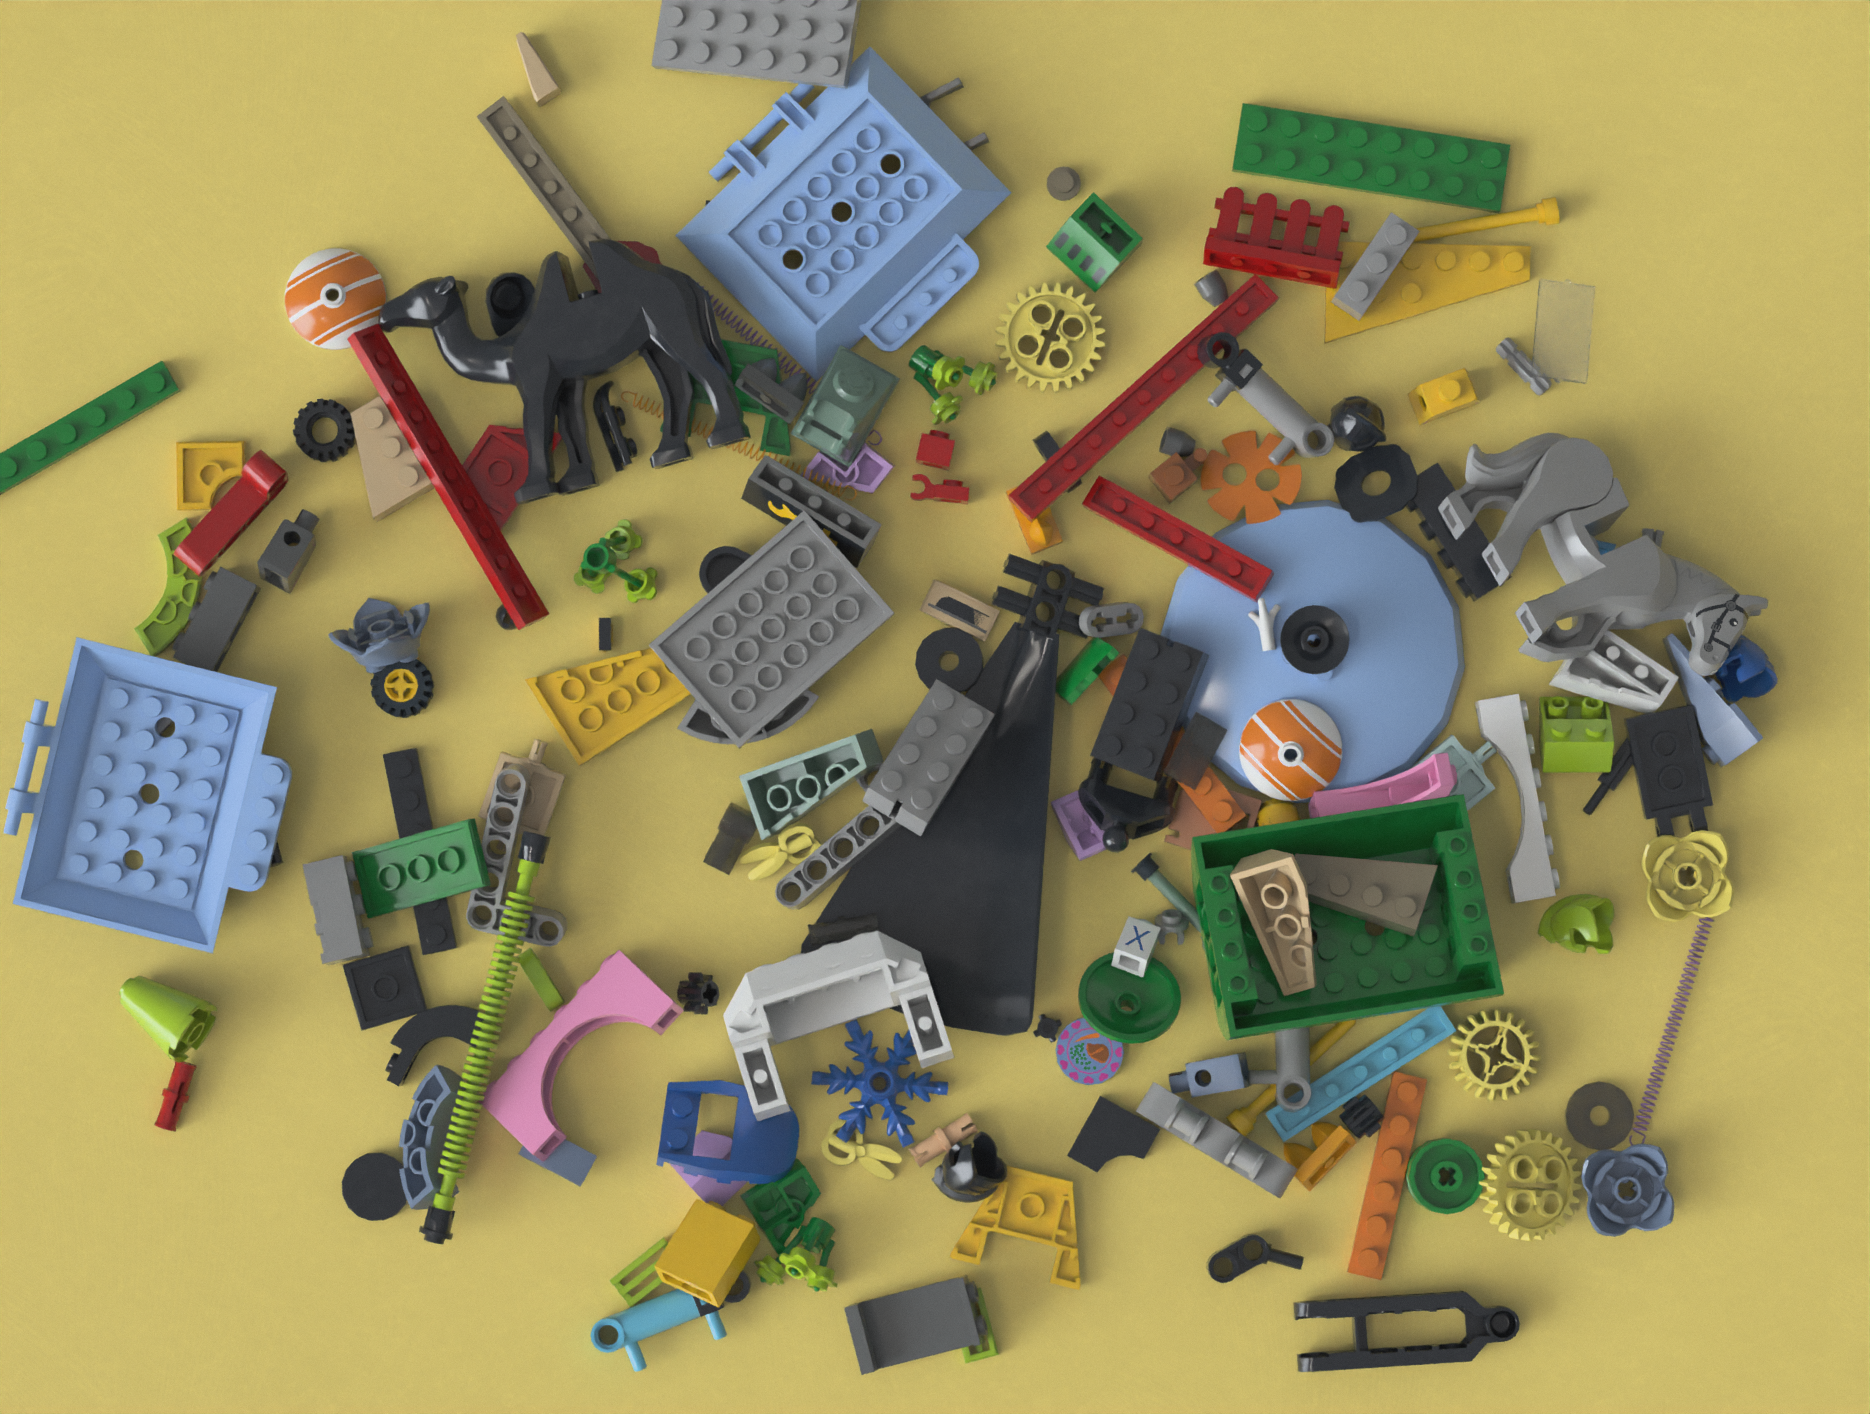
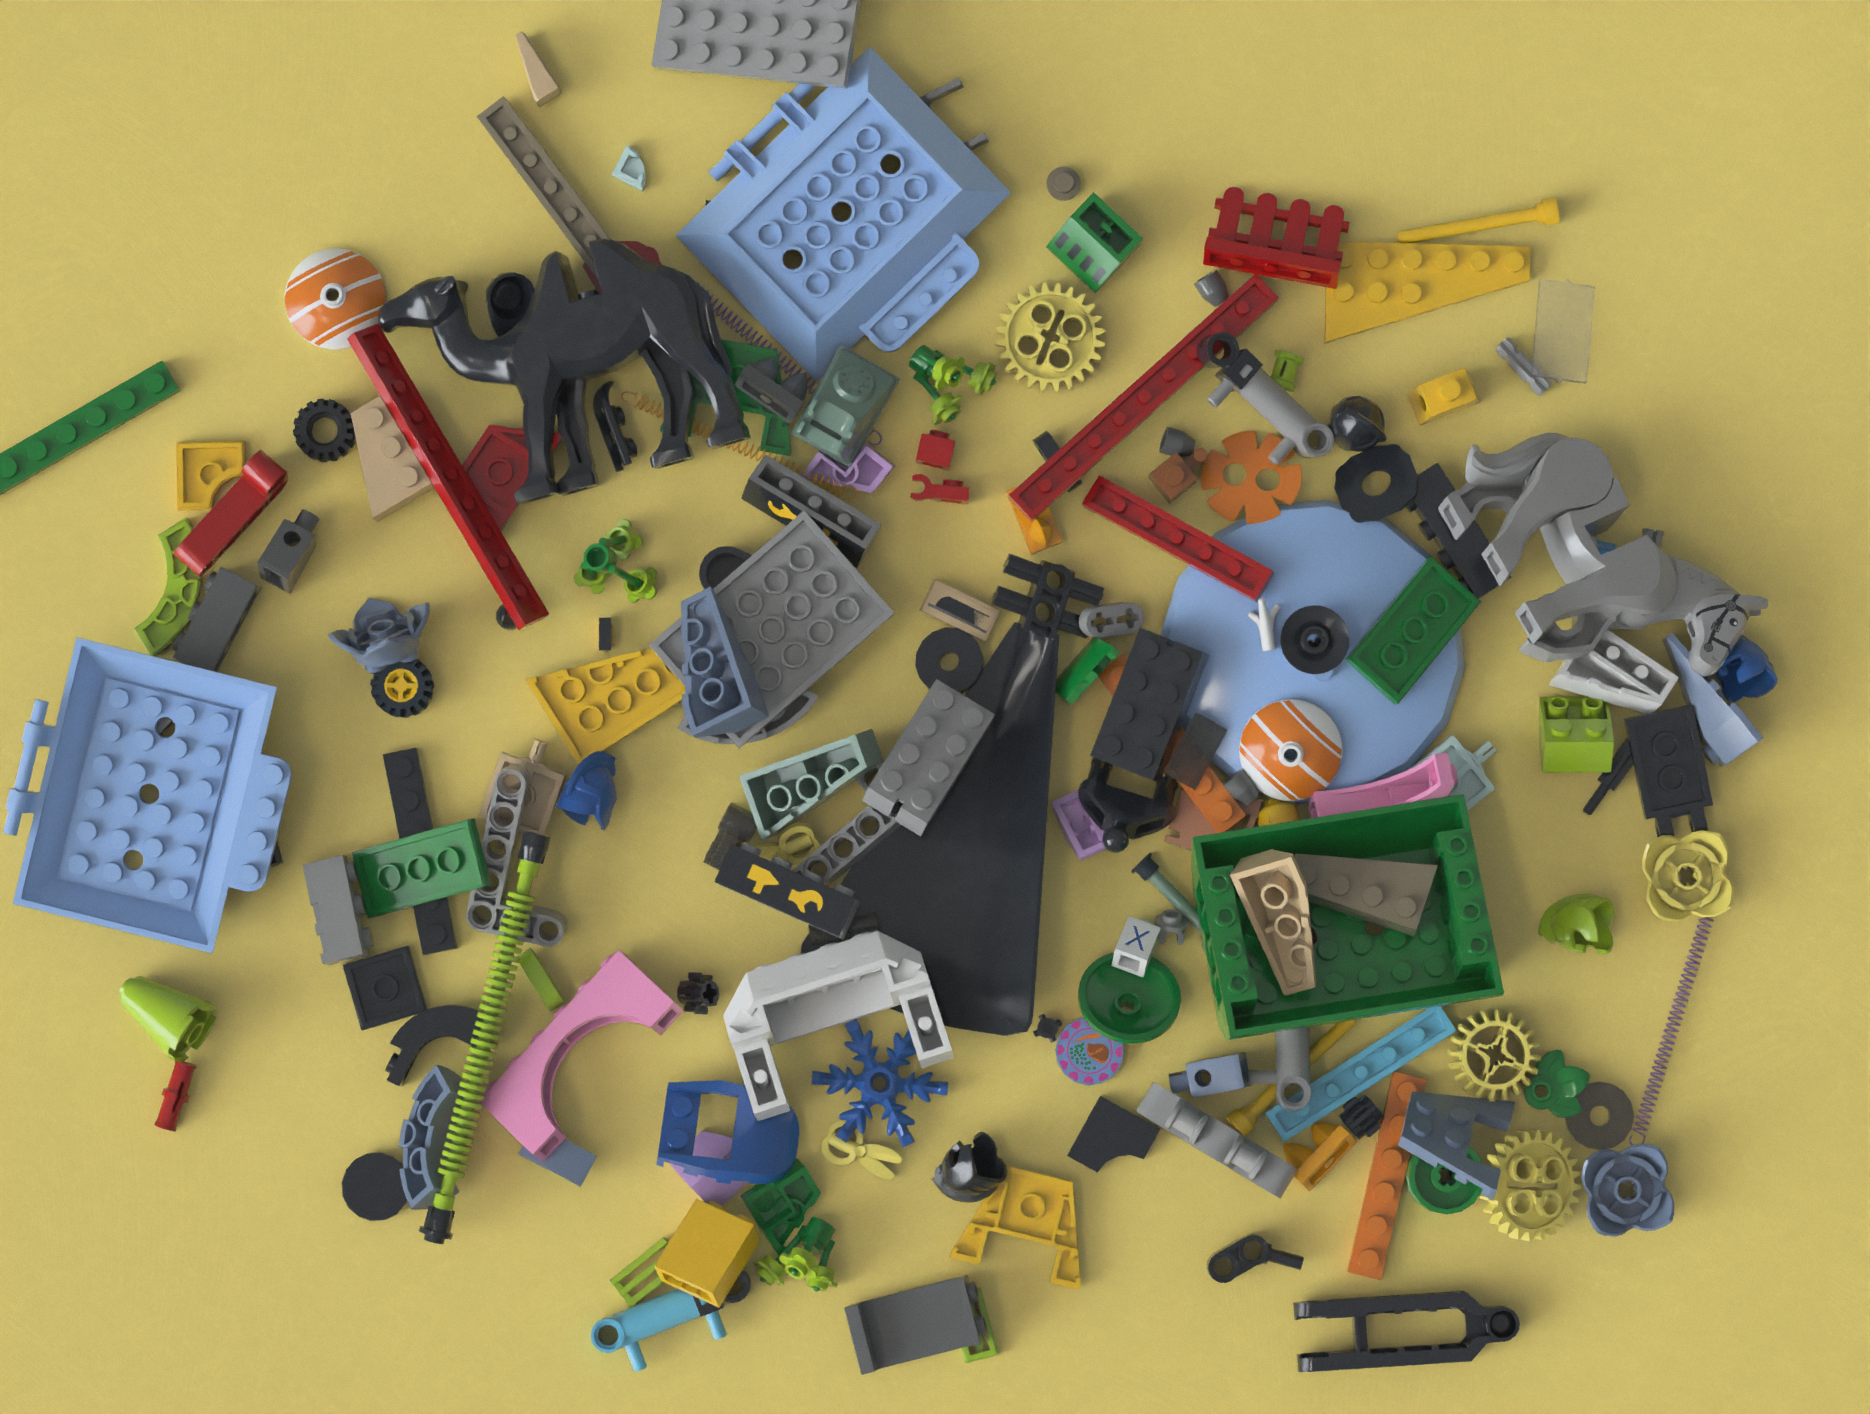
(590, 790): none -> blue helmet
(630, 169): none -> light aqua tile
(718, 680): none -> sand blue wedge
(788, 891): none -> black brick
(943, 1140): light nougat pin -> none
(1241, 787): none -> dark grey hose
(1286, 369): none -> lime bush
(1371, 158): green plate -> none
(1375, 266): light grey brick -> none
(1413, 630): none -> green tile
(1440, 1132): none -> sand blue wing
(1503, 726): white arch -> none
(1562, 1085): none -> green plate

